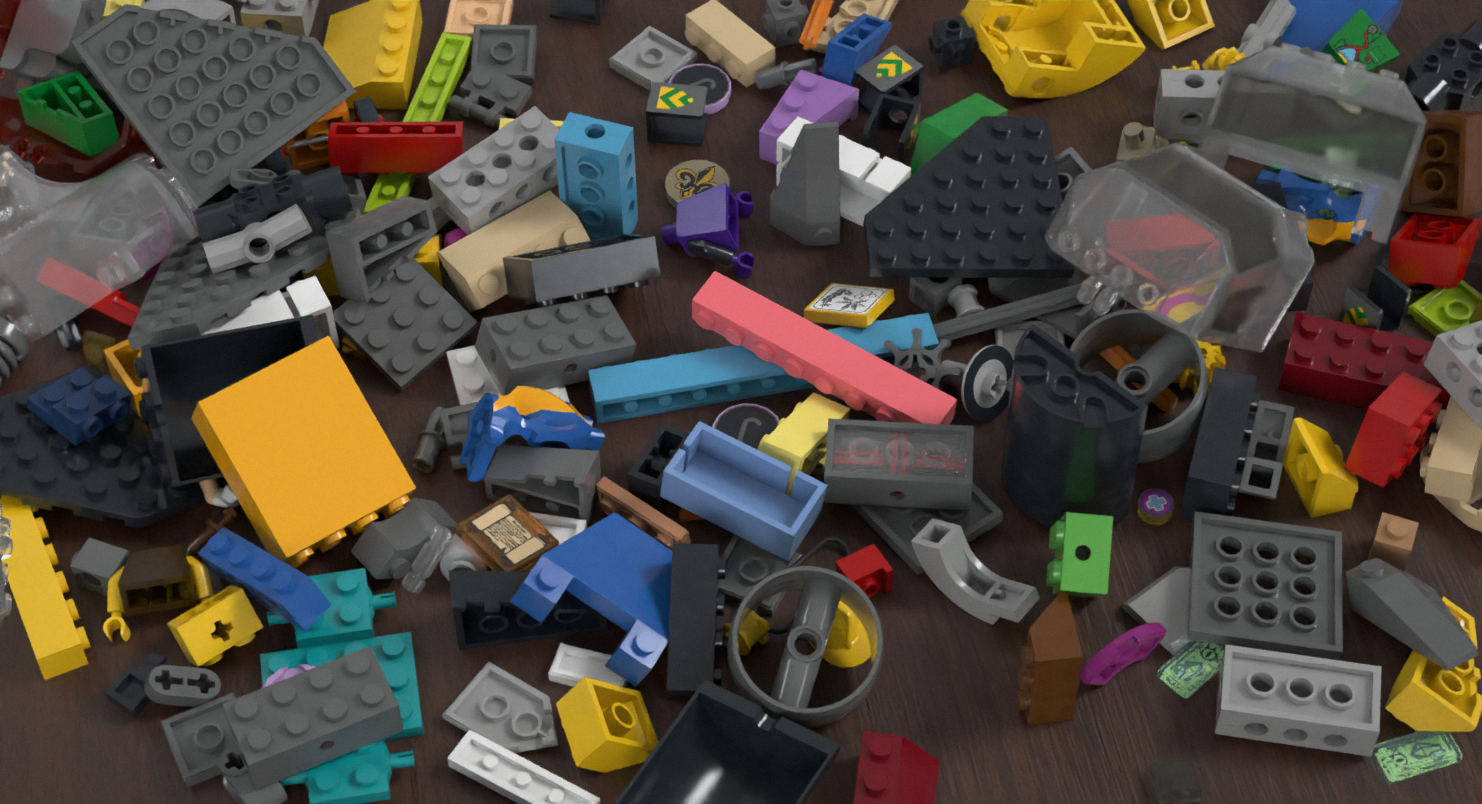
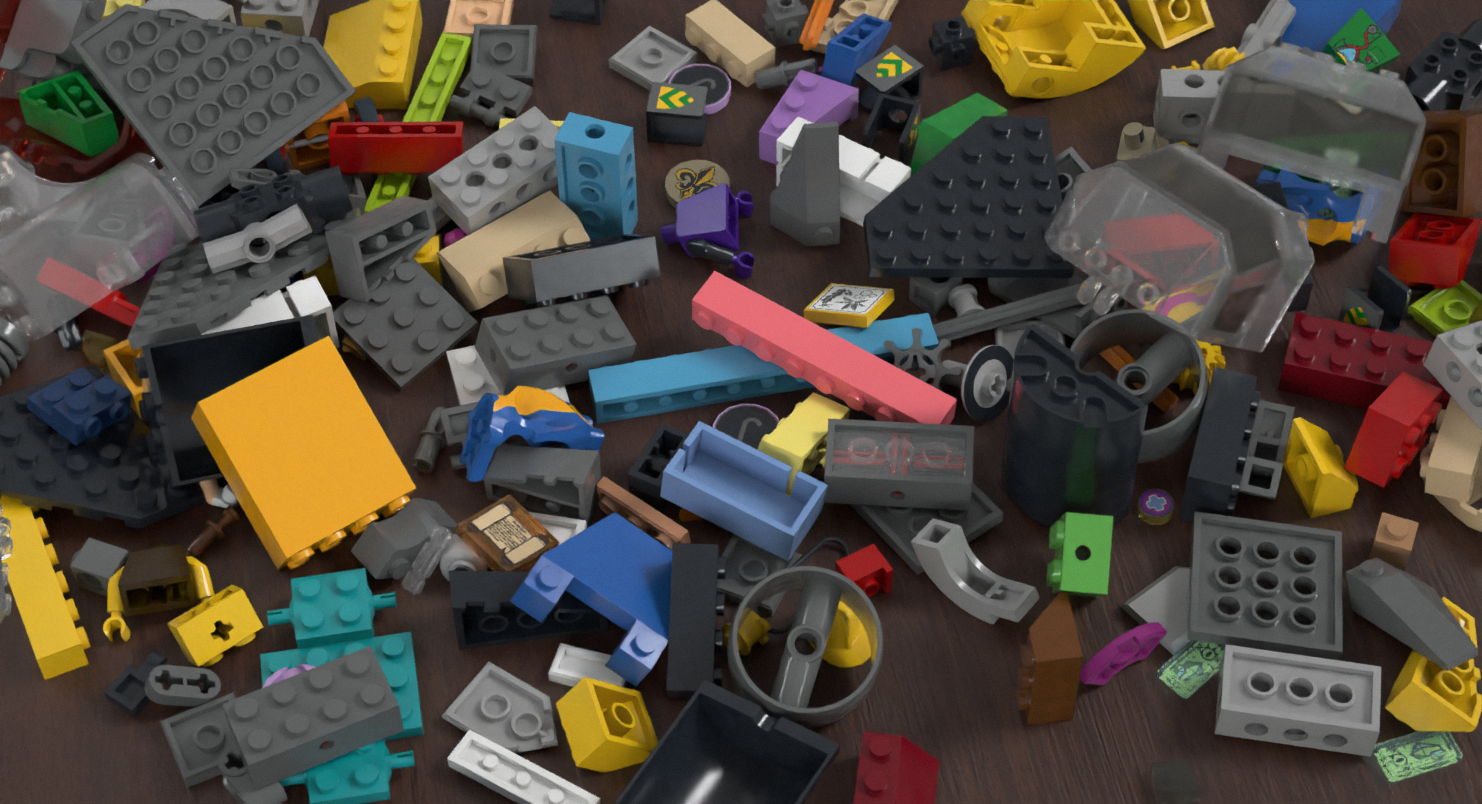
(265, 578): blue brick -> none

